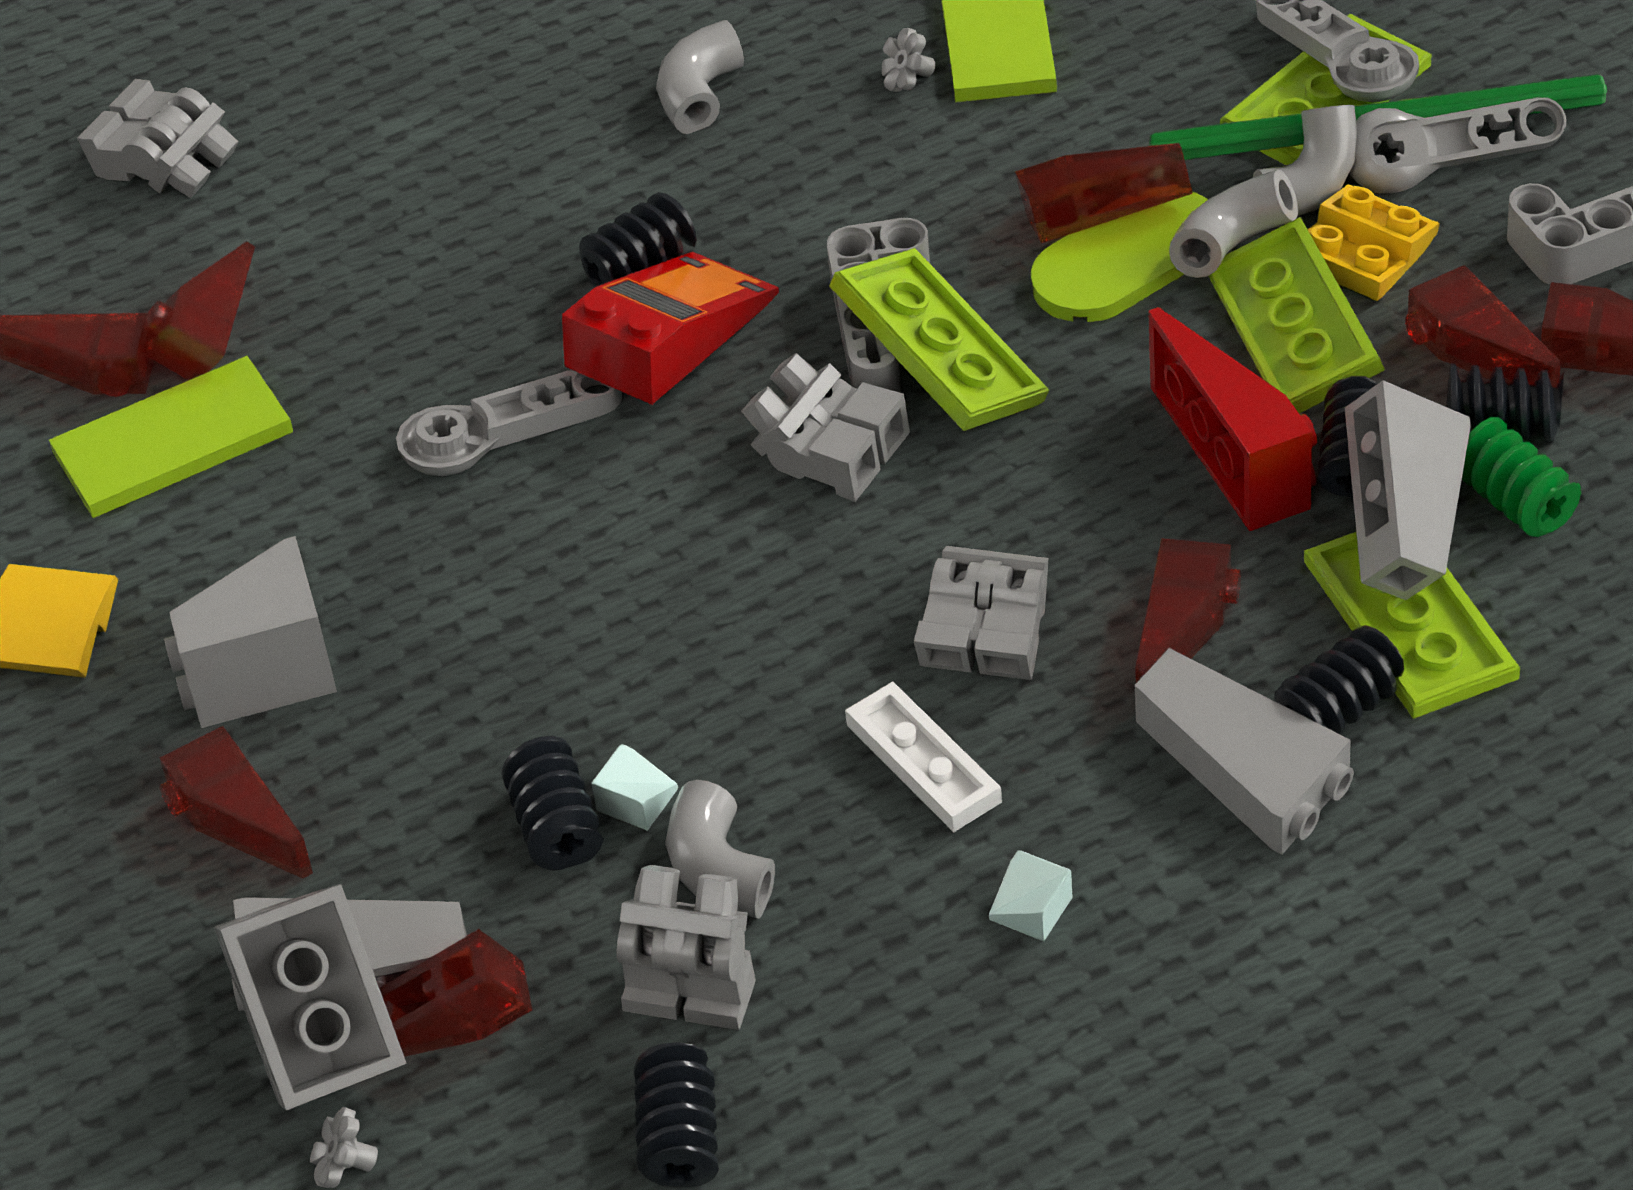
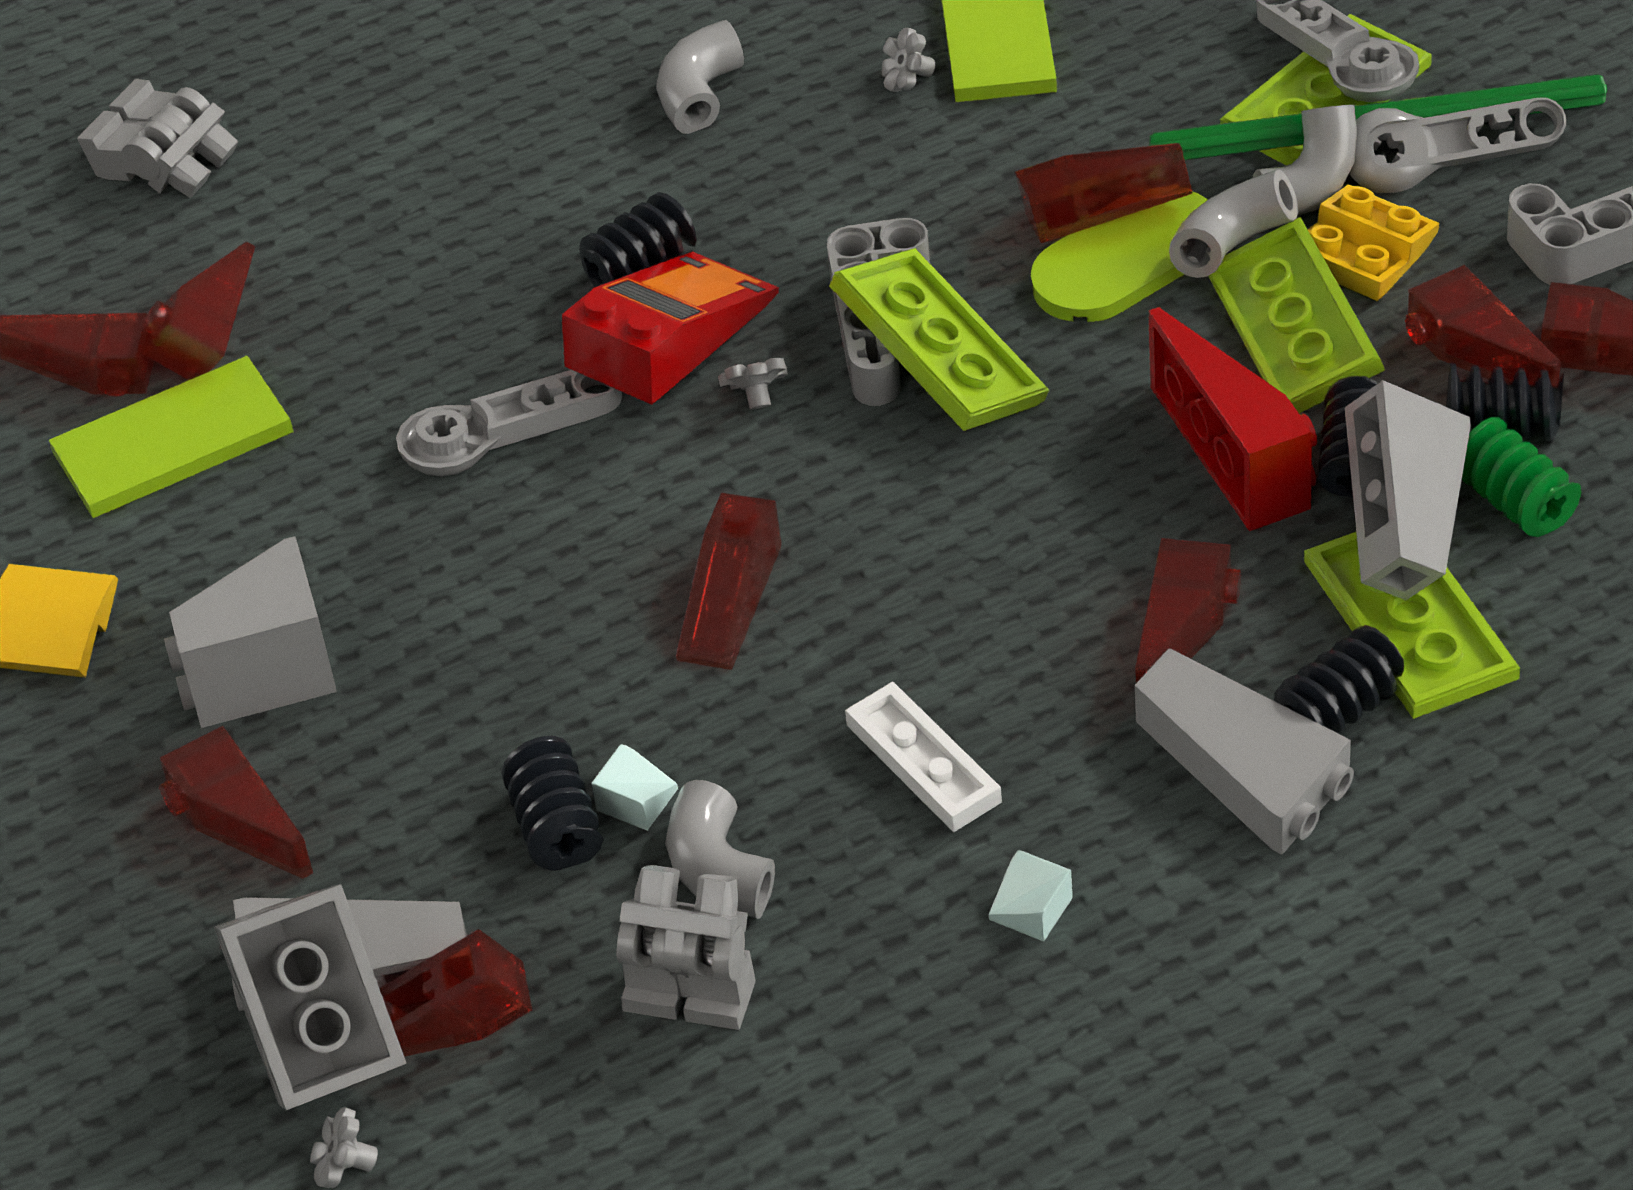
(675, 1116): black piece -> none
(729, 579): none -> clear red slope
(754, 379): none -> light grey plant
(827, 426): light grey hips -> none
(984, 609): light grey hips -> none

